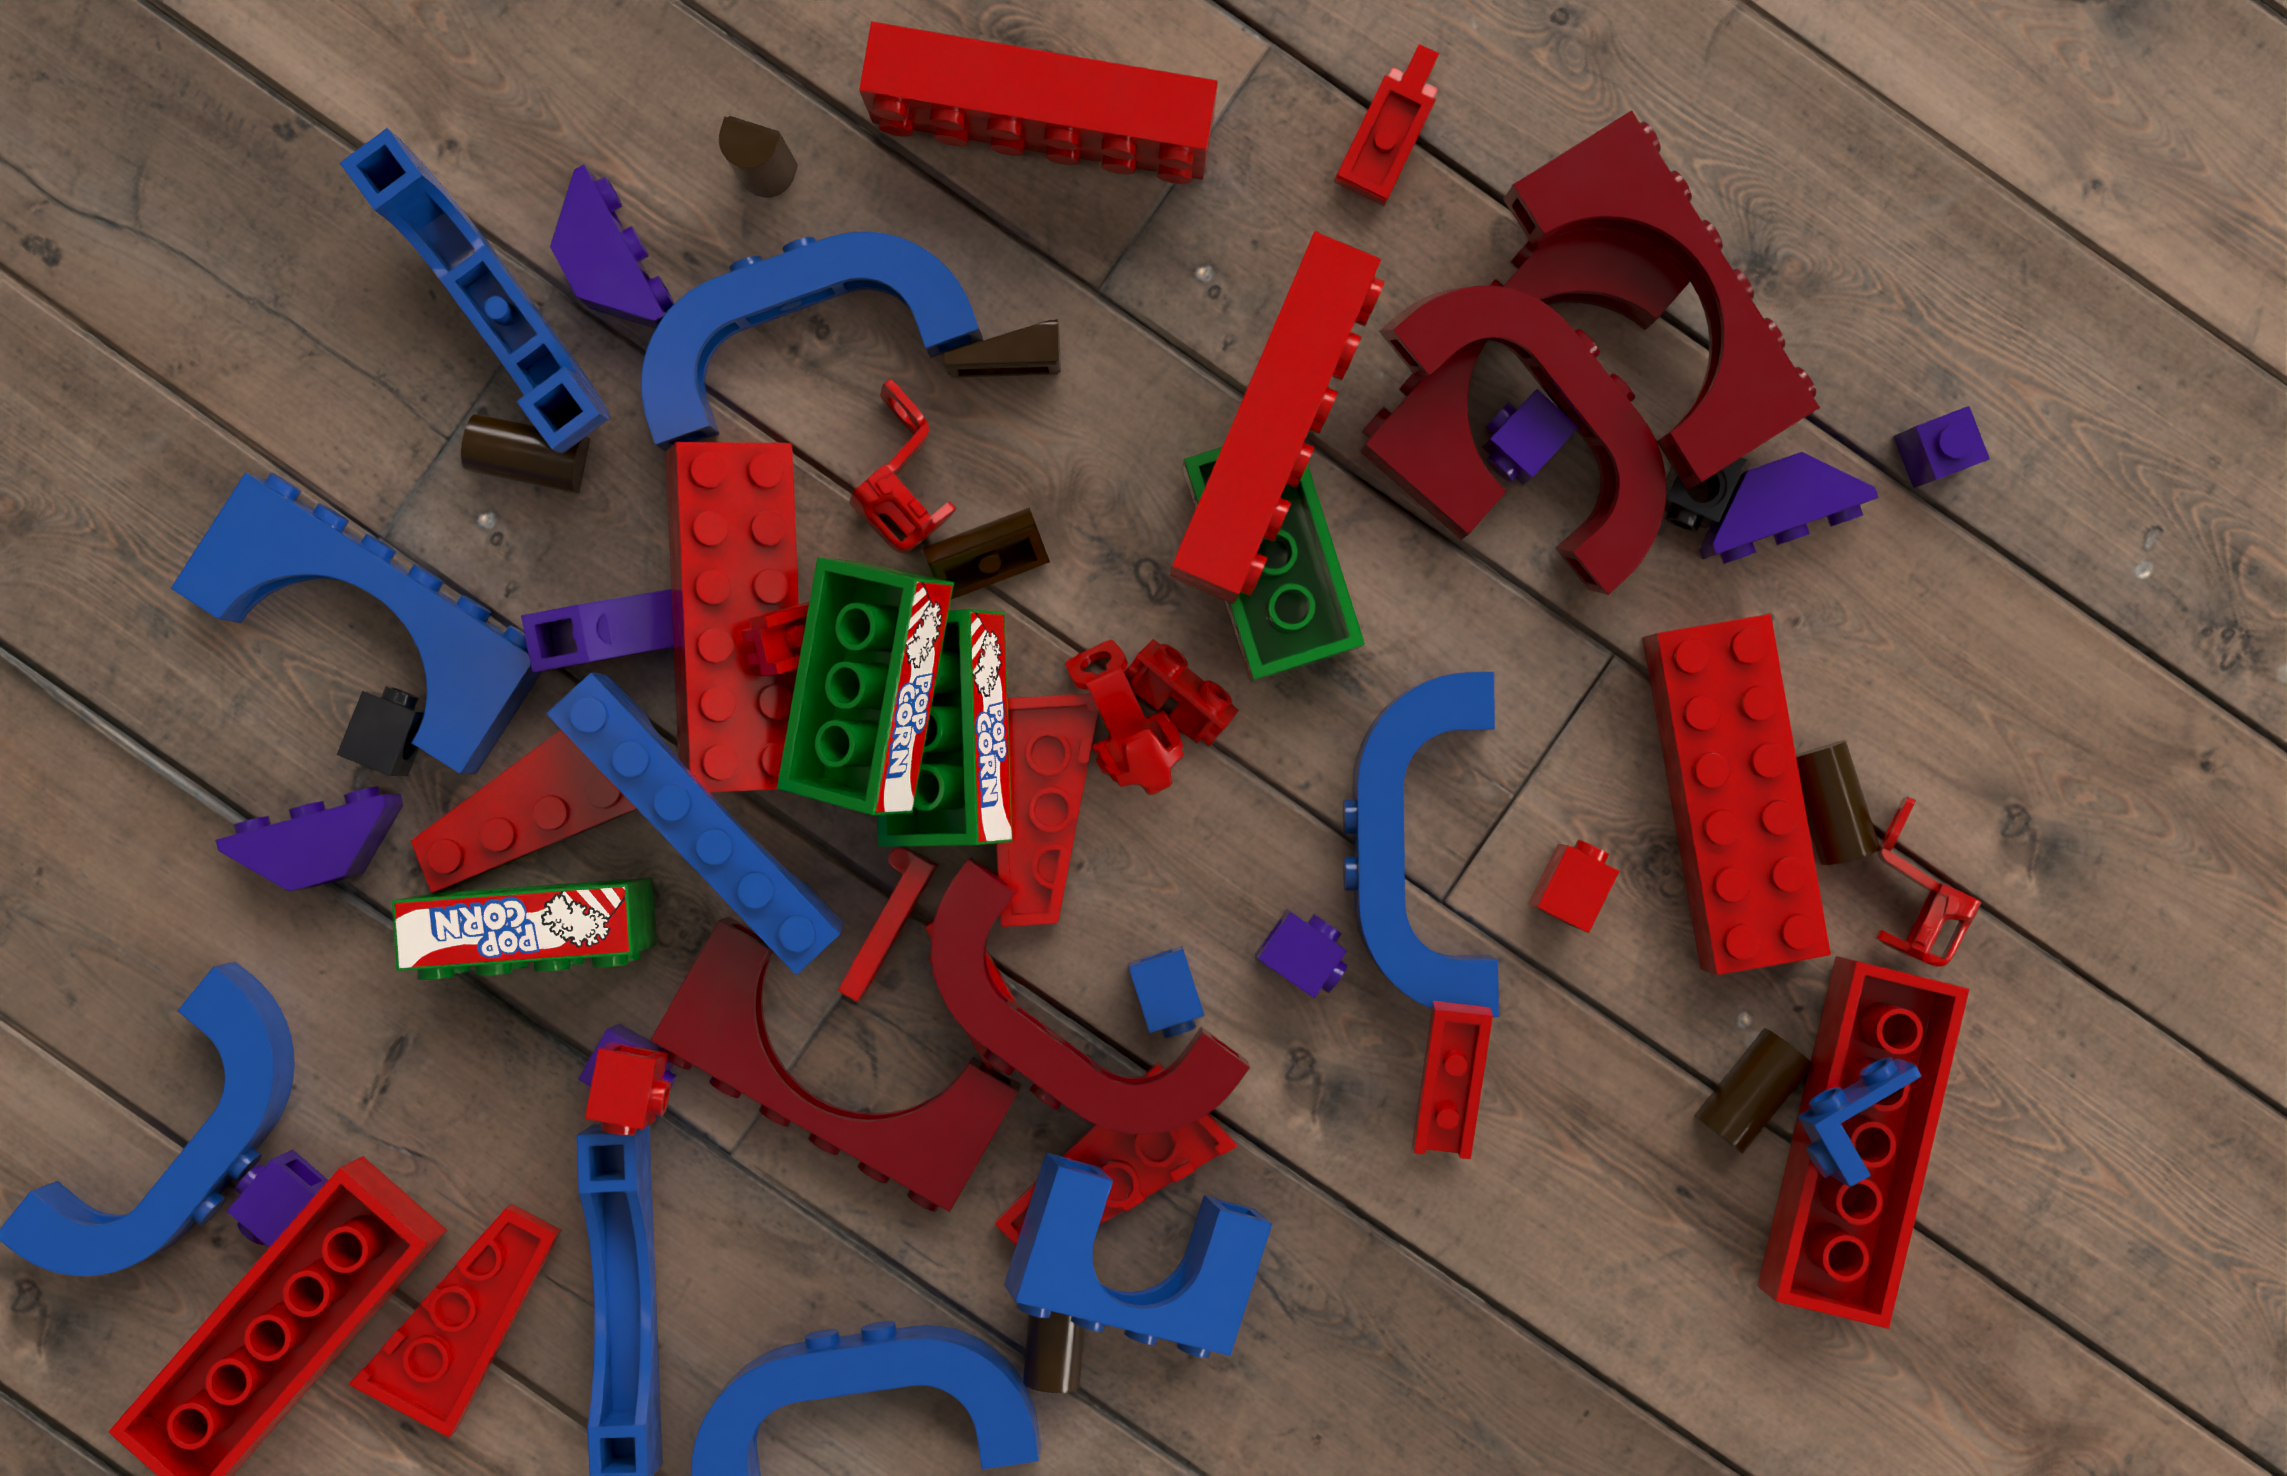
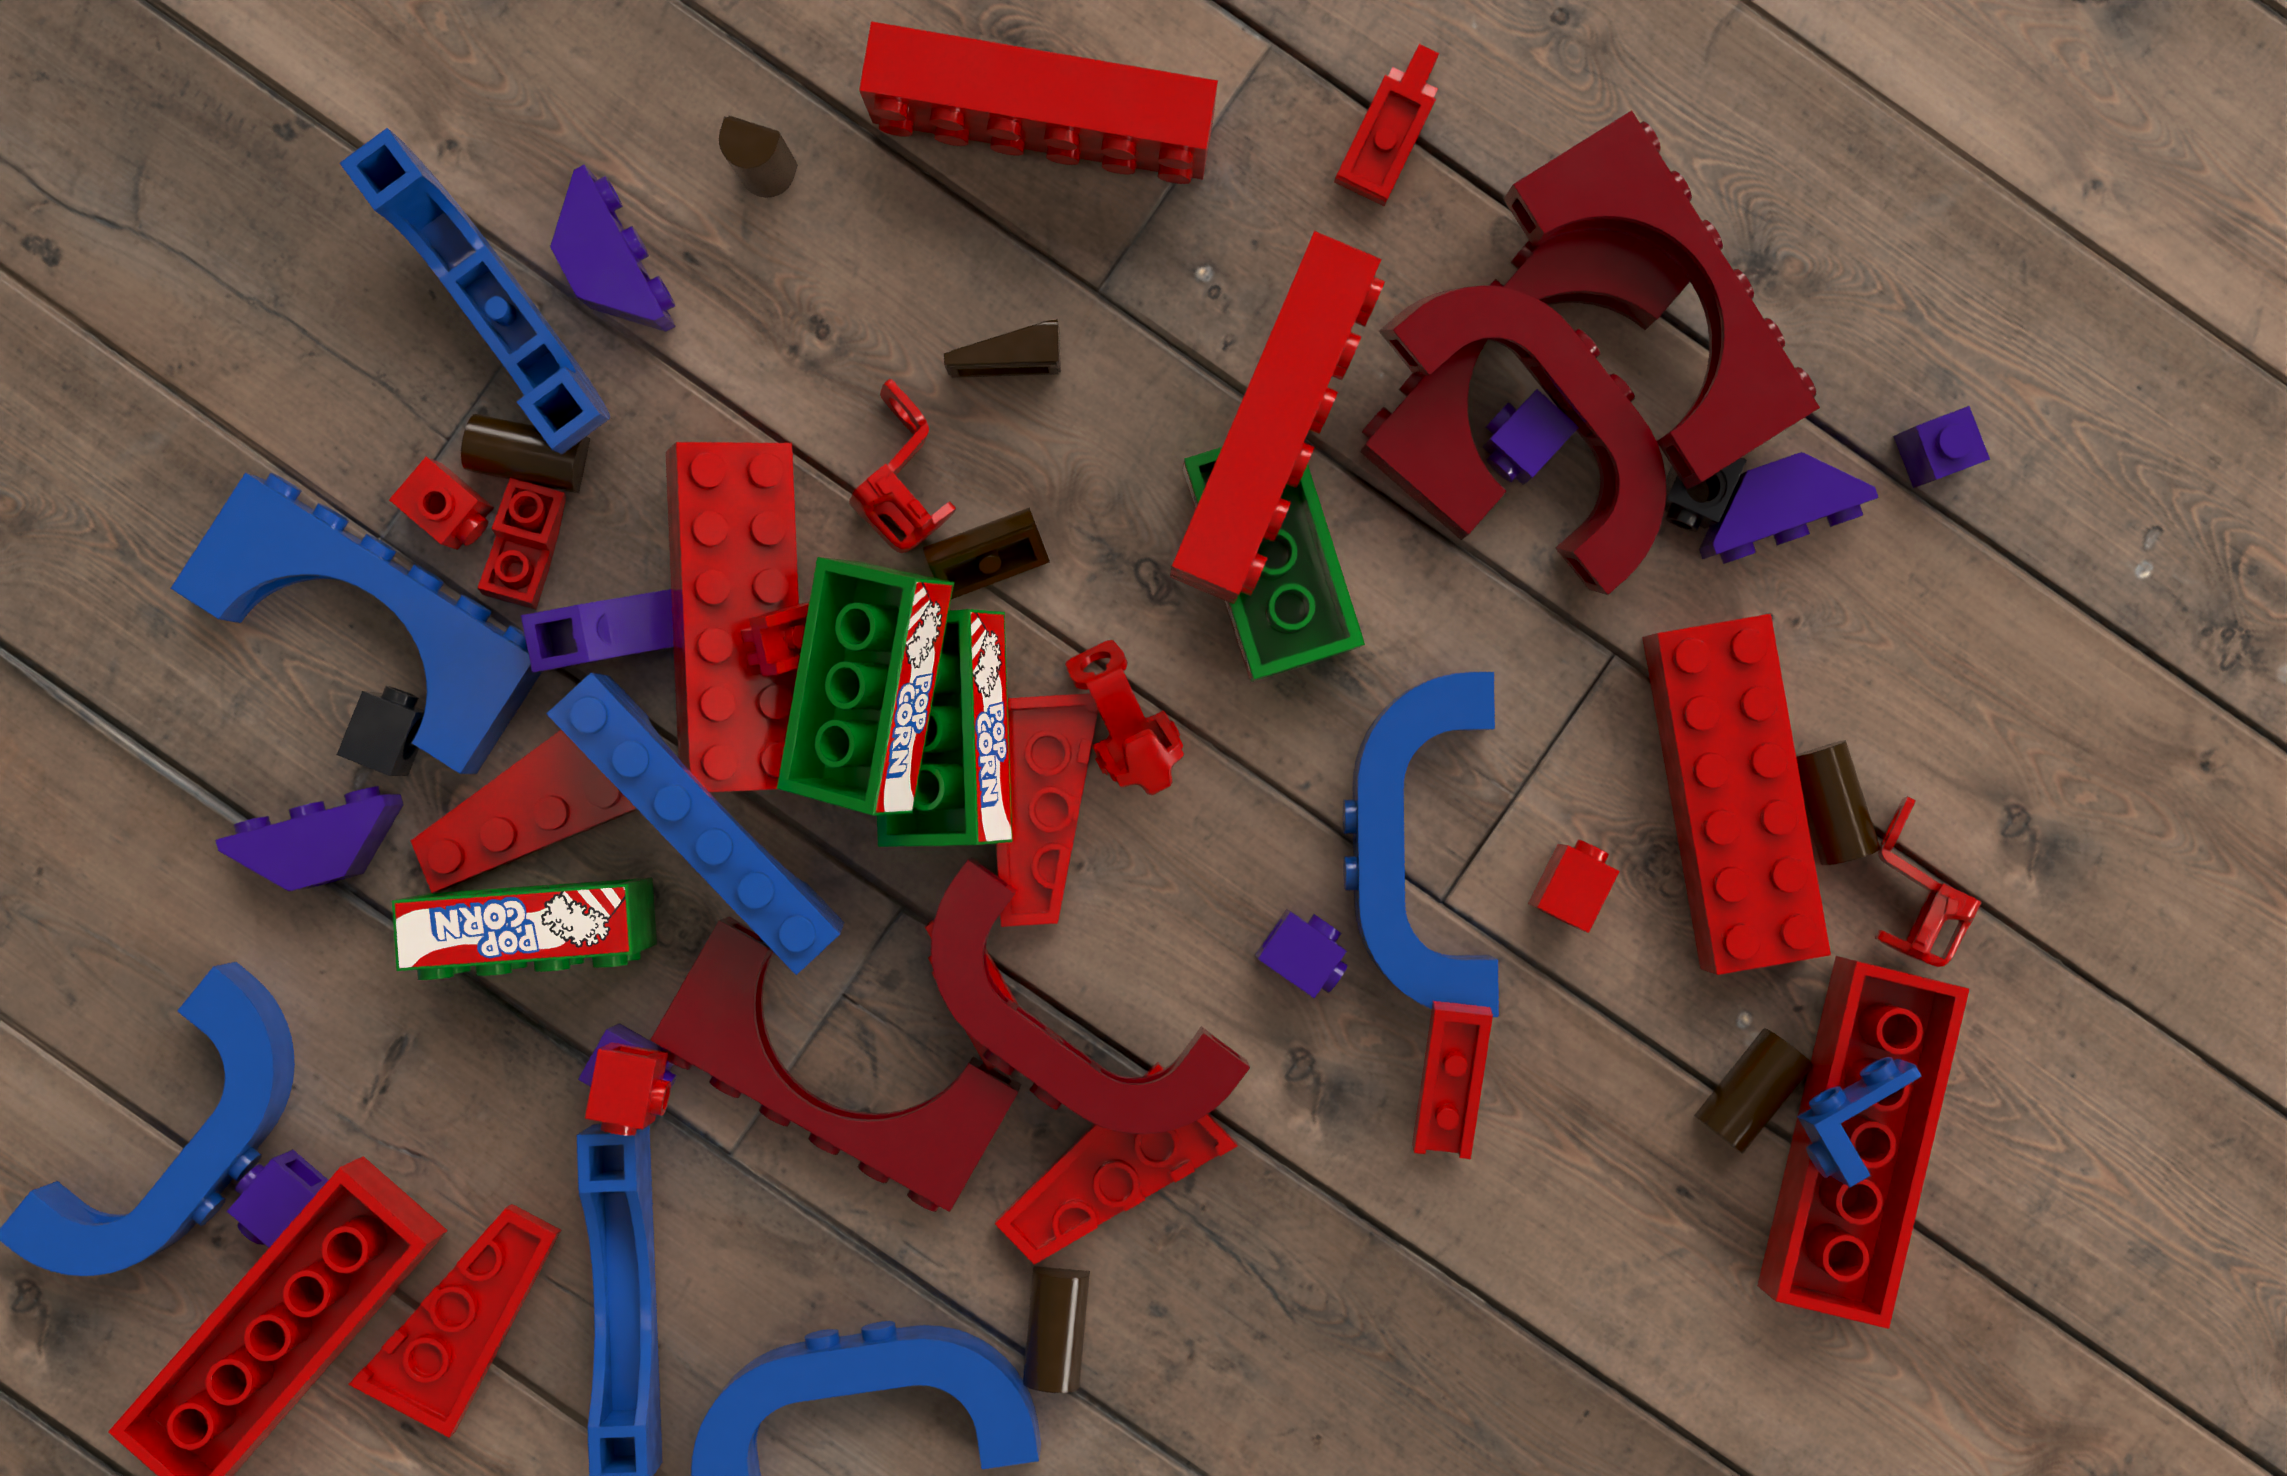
(442, 504): none -> red brick
(524, 543): none -> red slope
(781, 285): blue arch -> none
(916, 872): red hinge -> none
(1164, 672): red hinge -> none
(1167, 992): blue brick -> none
(1194, 1306): blue arch -> none

